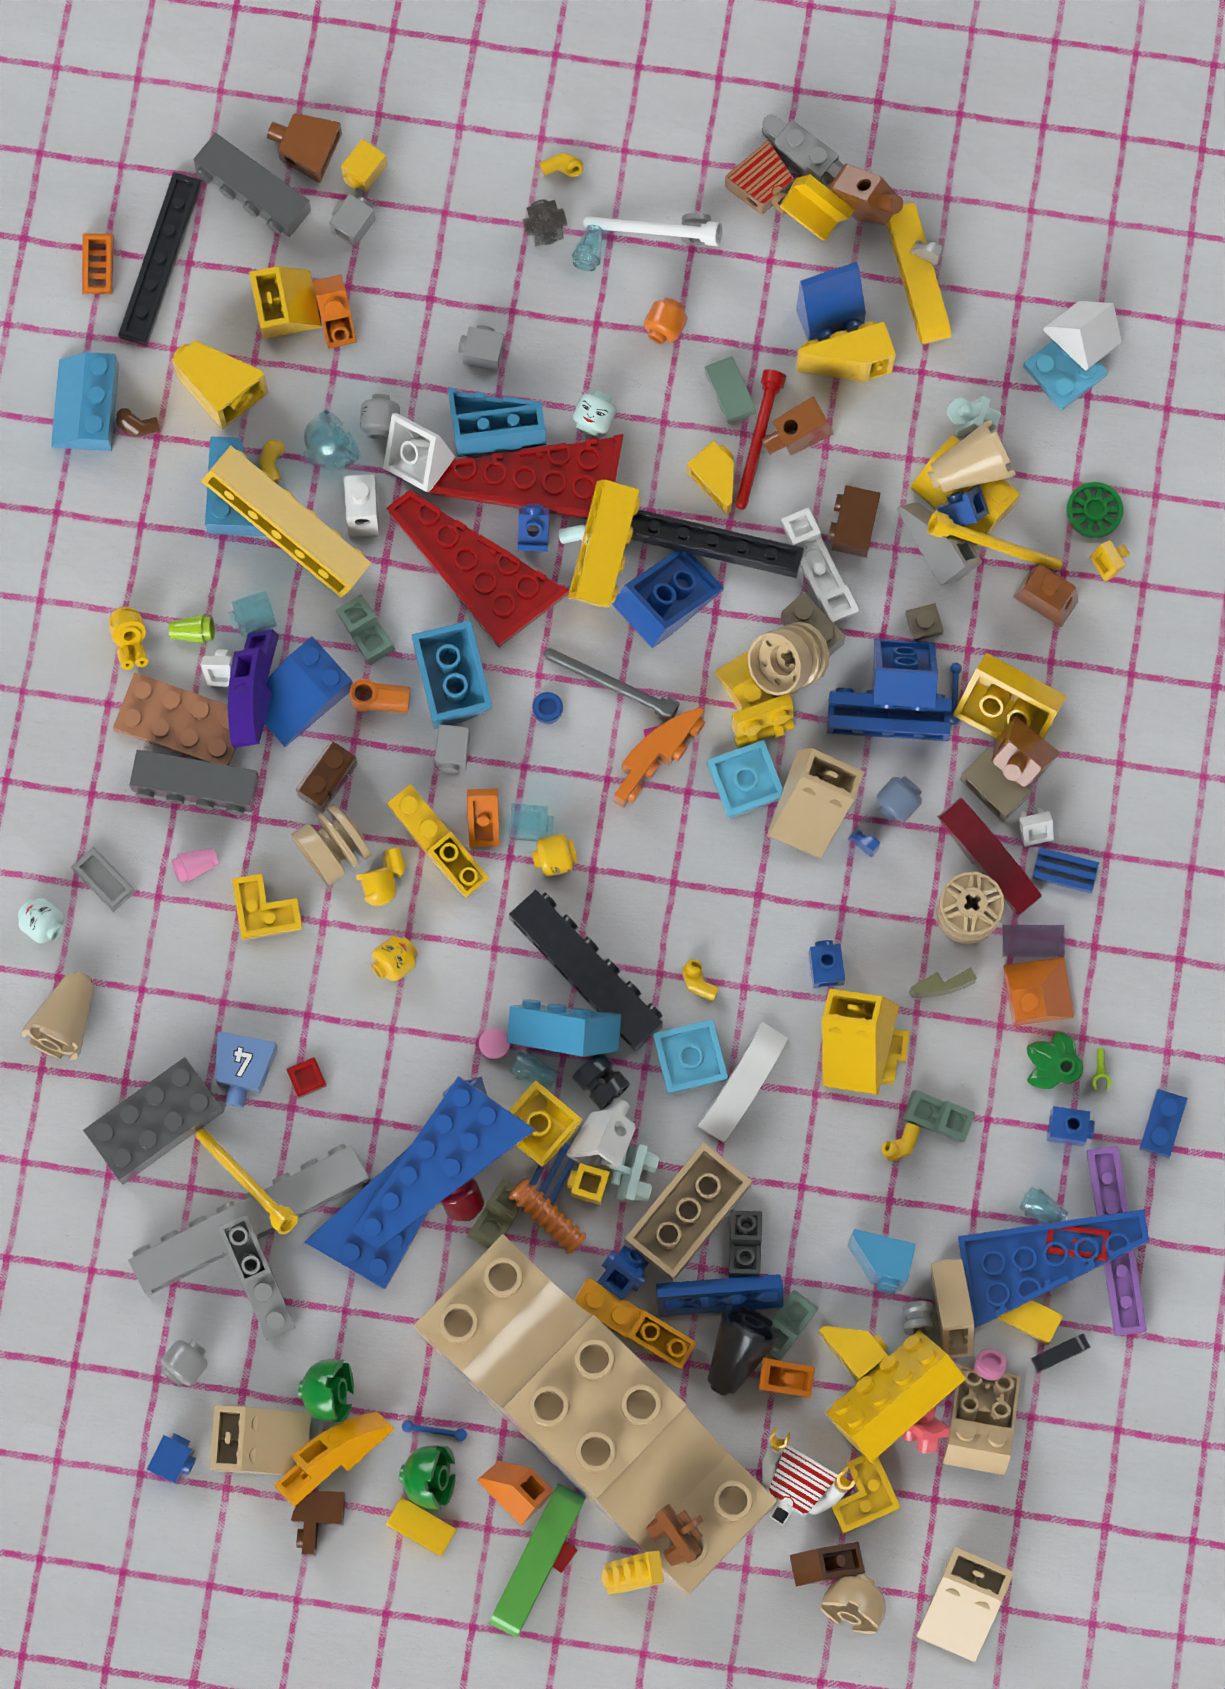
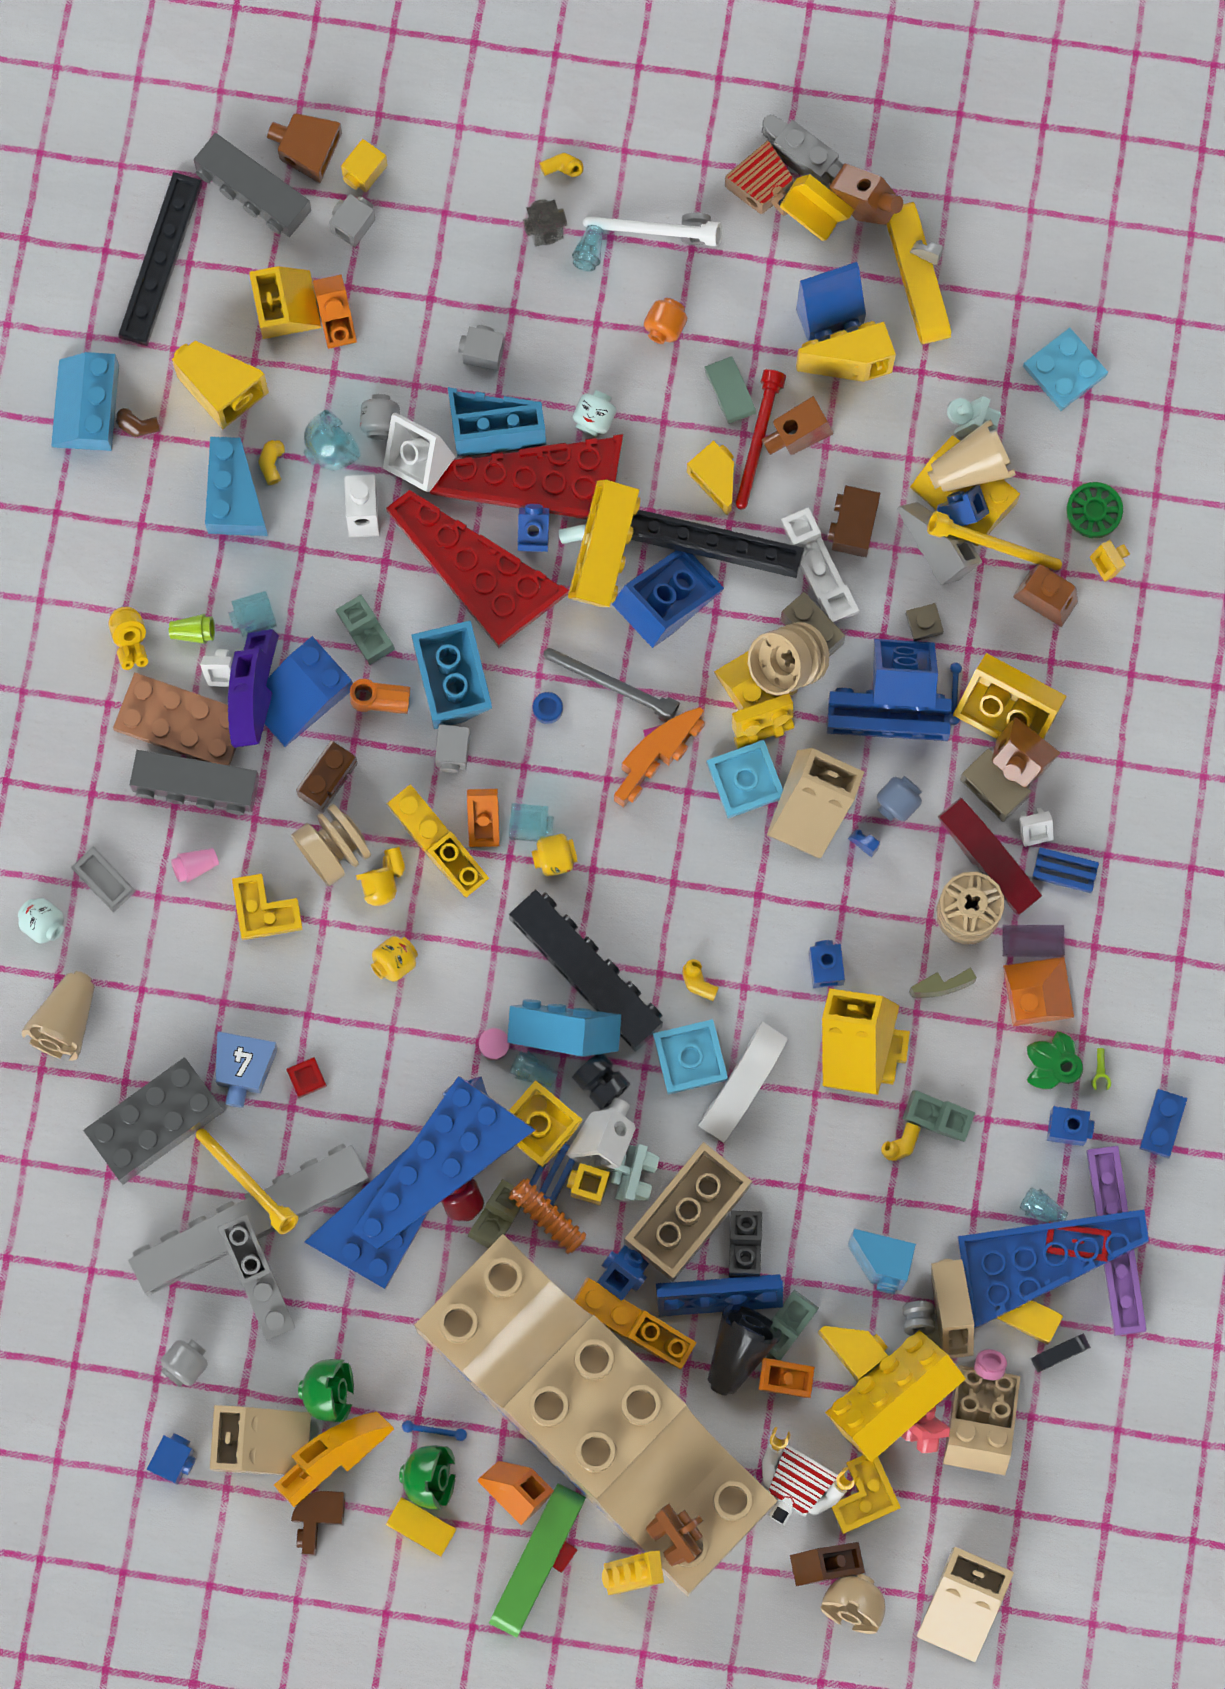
(88, 239): orange slope -> none
(286, 521): yellow brick -> none
(1086, 332): white slope -> none

